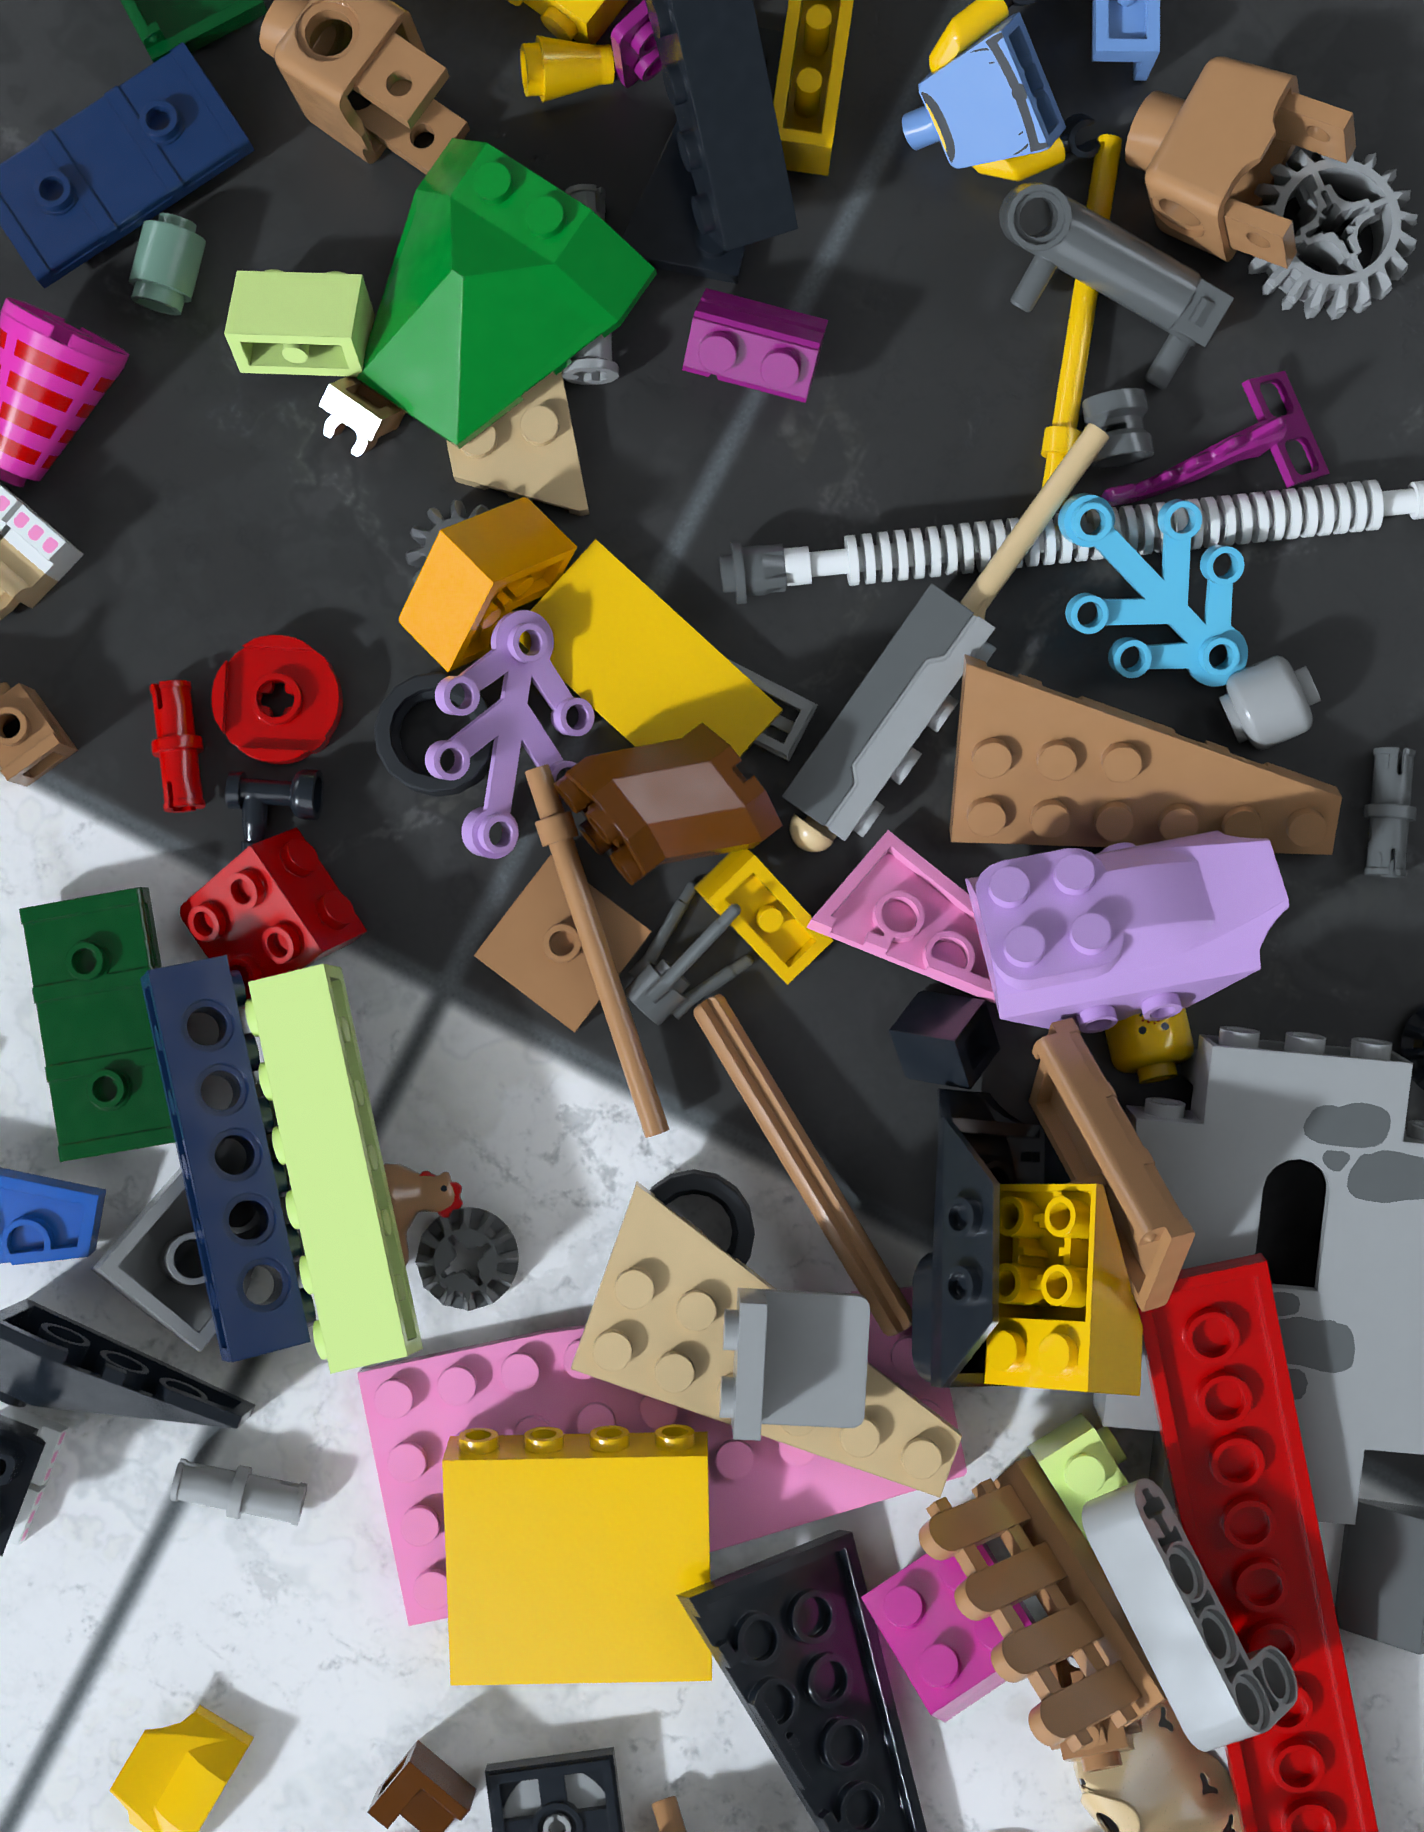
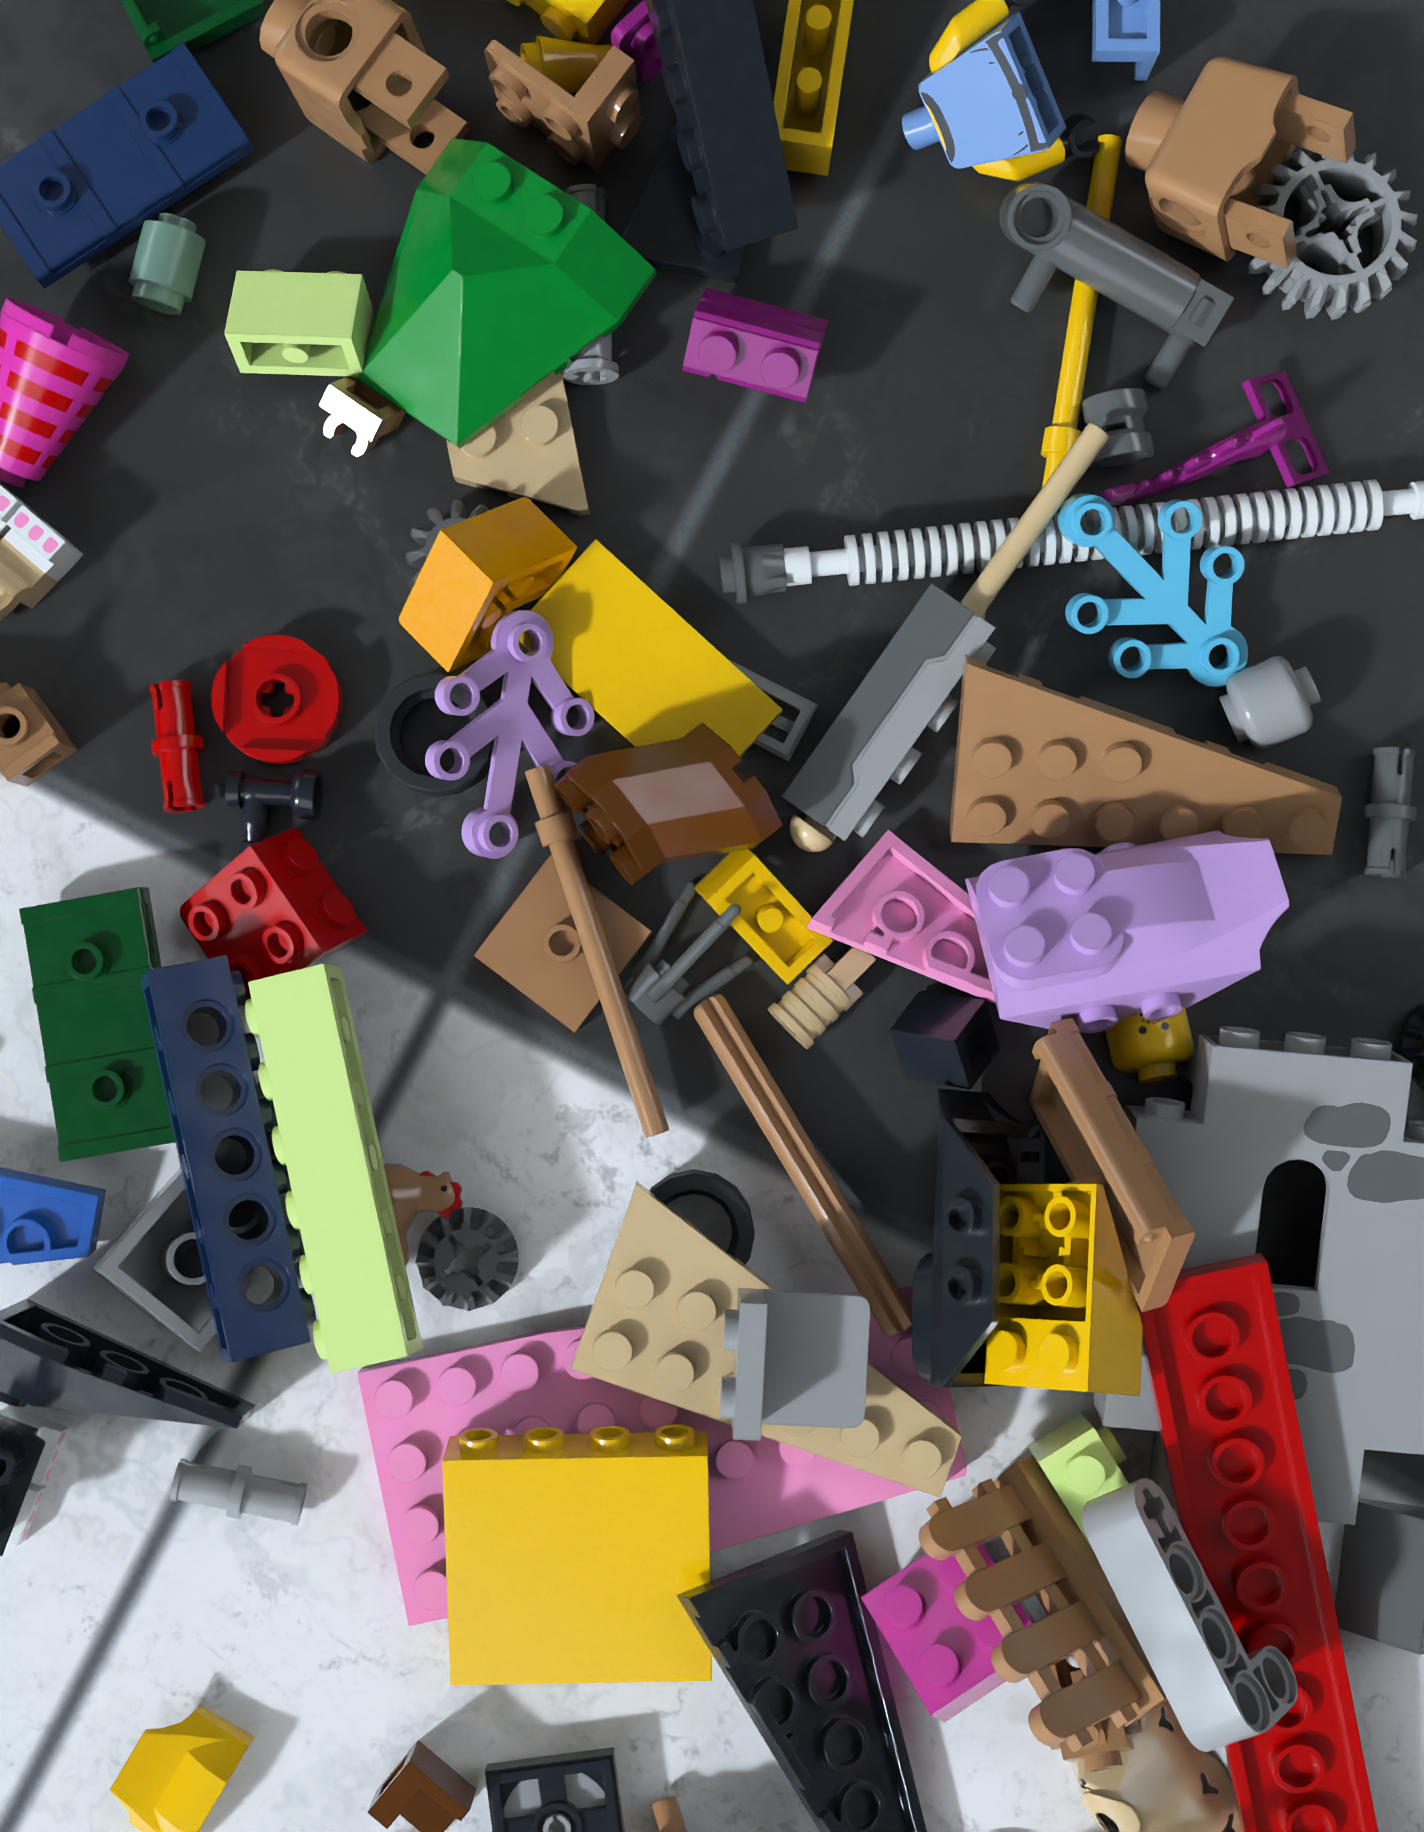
(578, 126): none -> medium nougat bracket
(821, 995): none -> tan hinge

